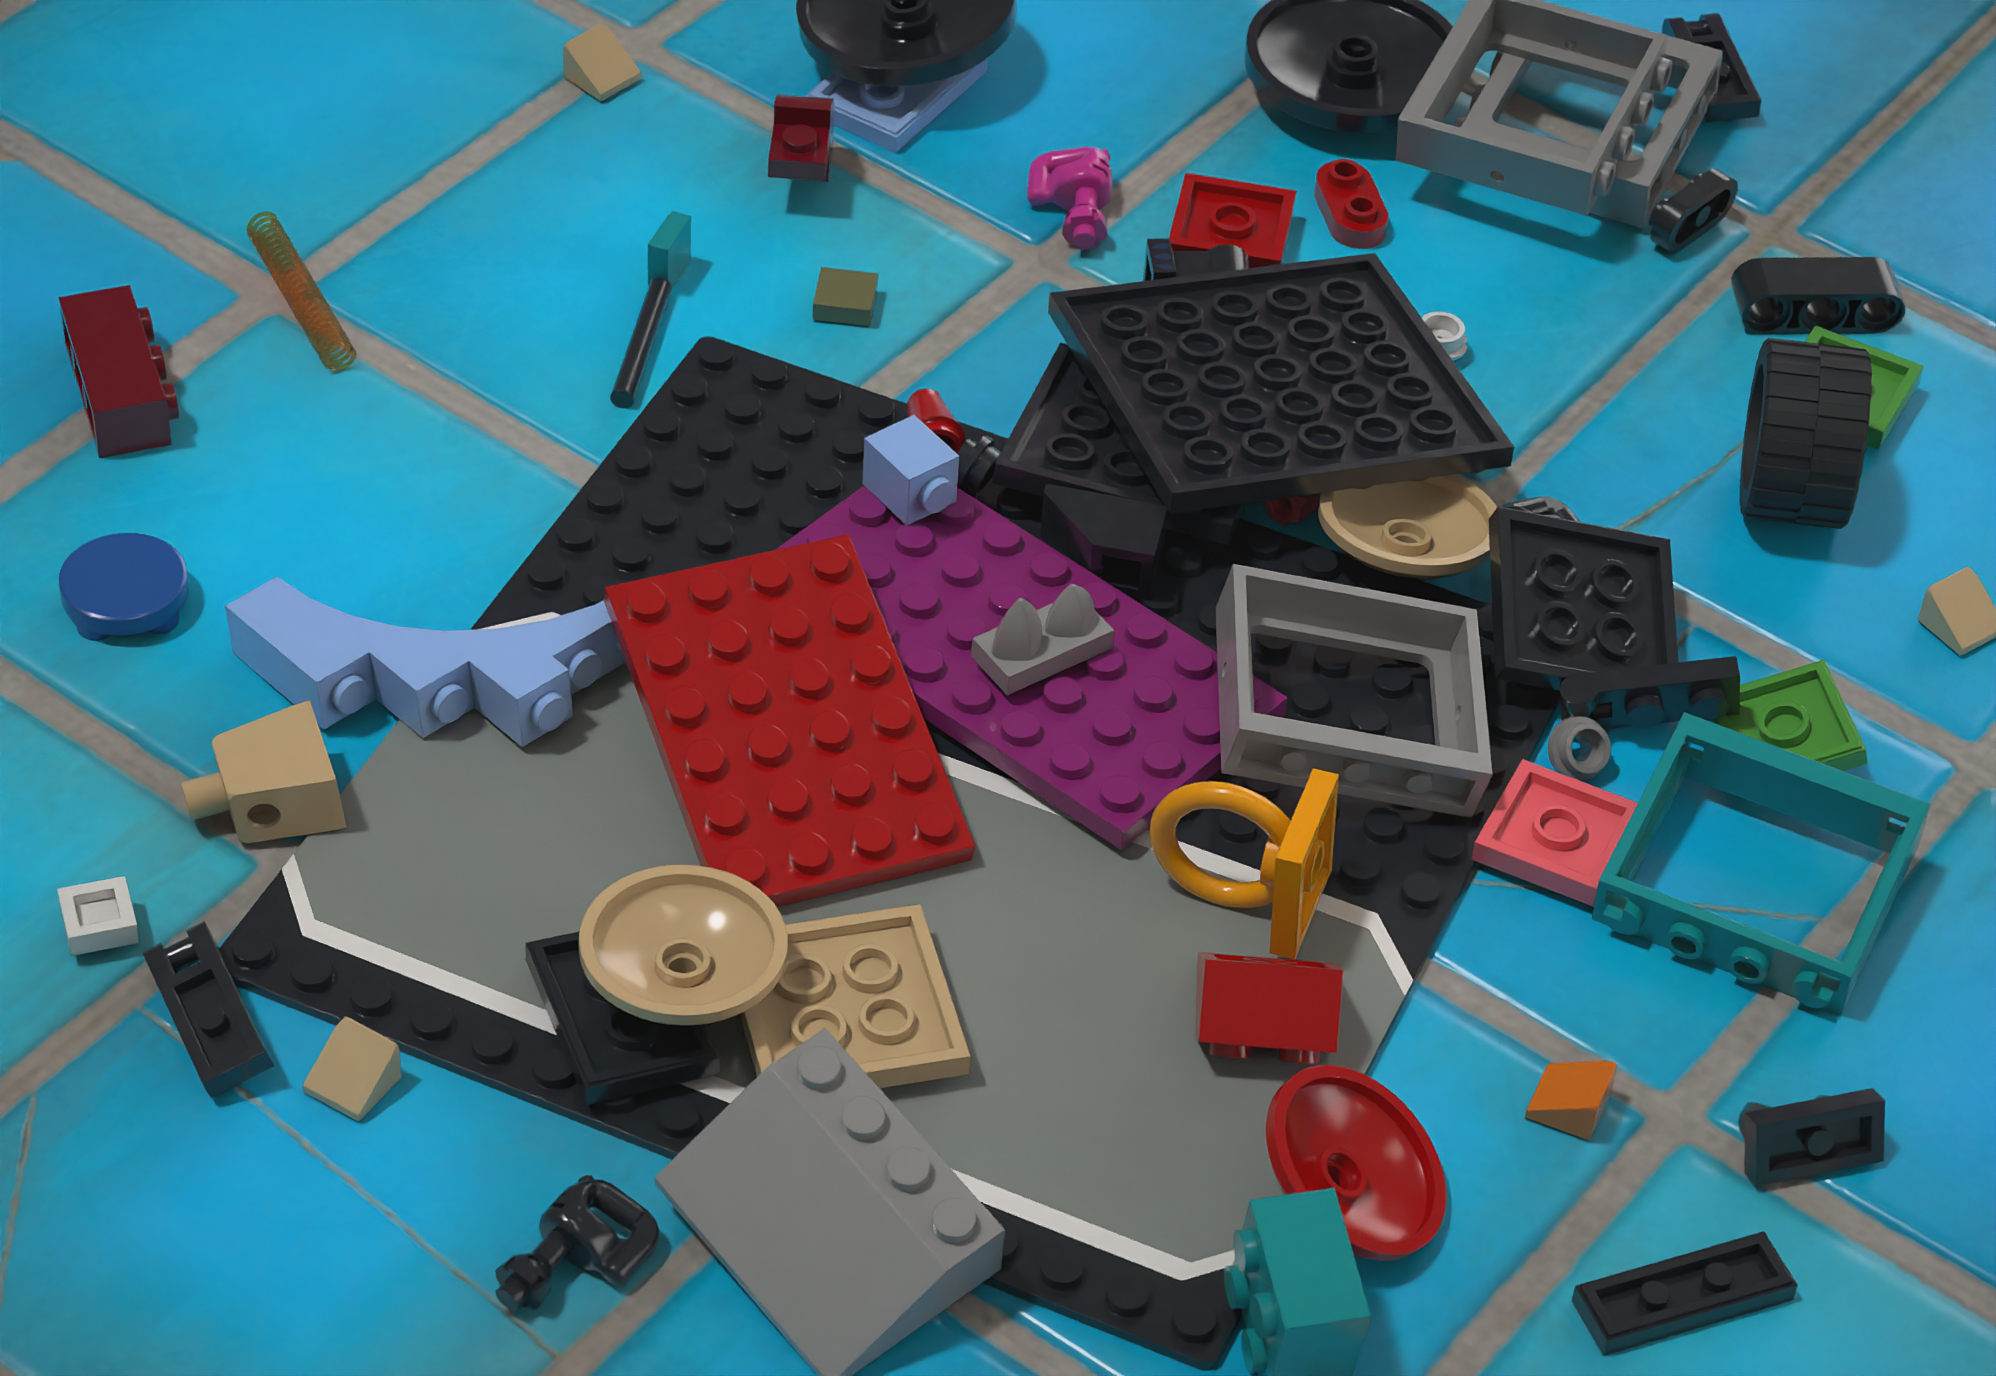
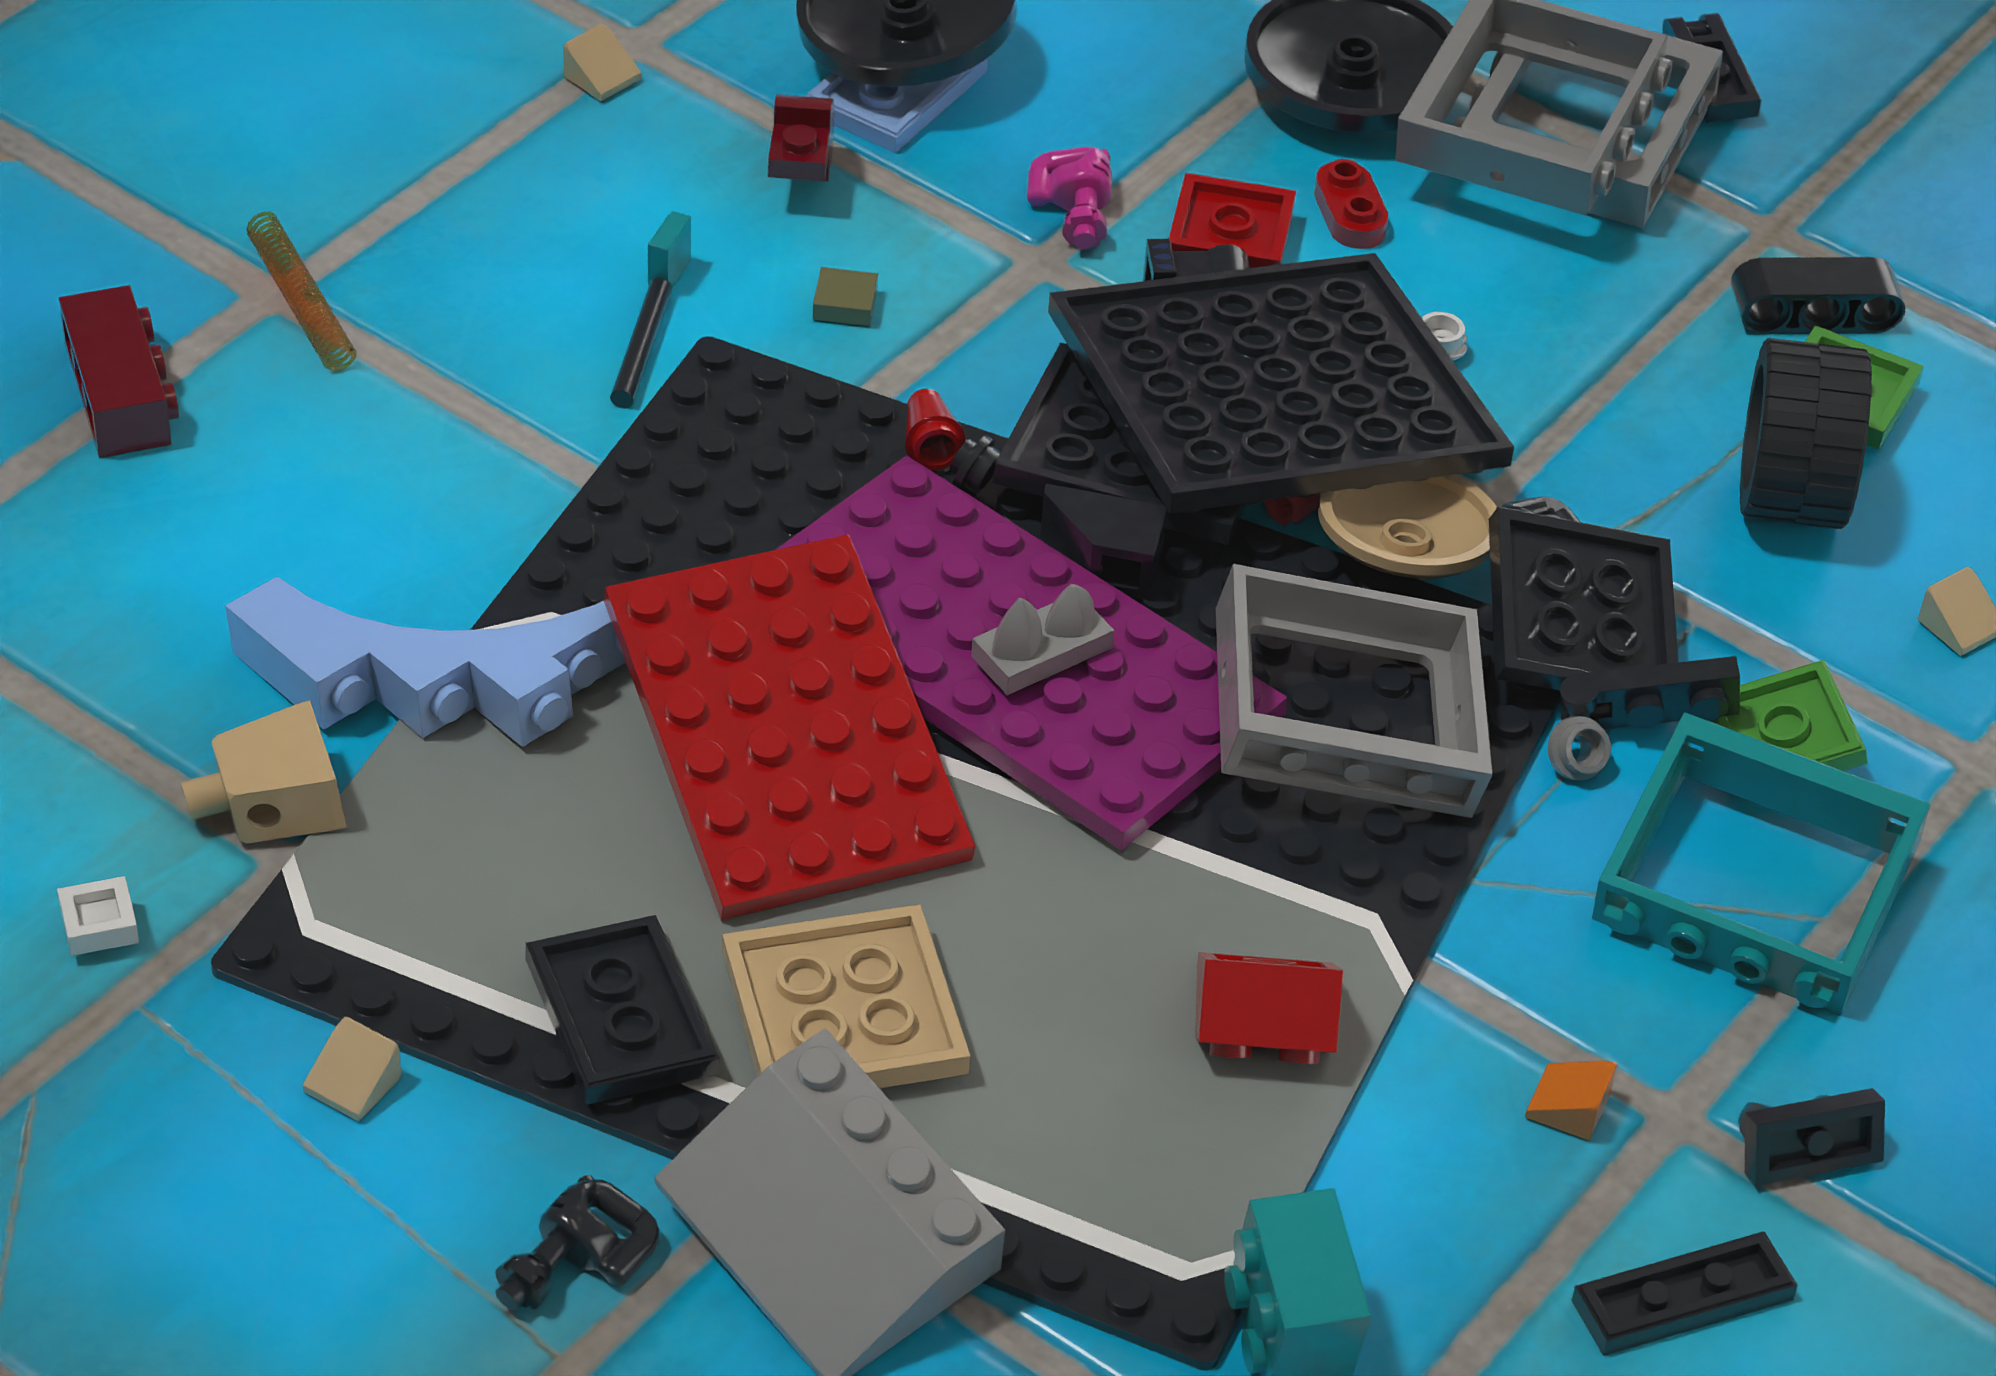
(123, 586): blue tile -> none
(208, 1010): black plate -> none
(683, 944): tan dish -> none
(910, 470): light blue brick -> none
(1293, 861): light orange tile -> none
(1360, 1138): red dish -> none
(1553, 831): coral plate -> none
(1692, 210): black plate -> none

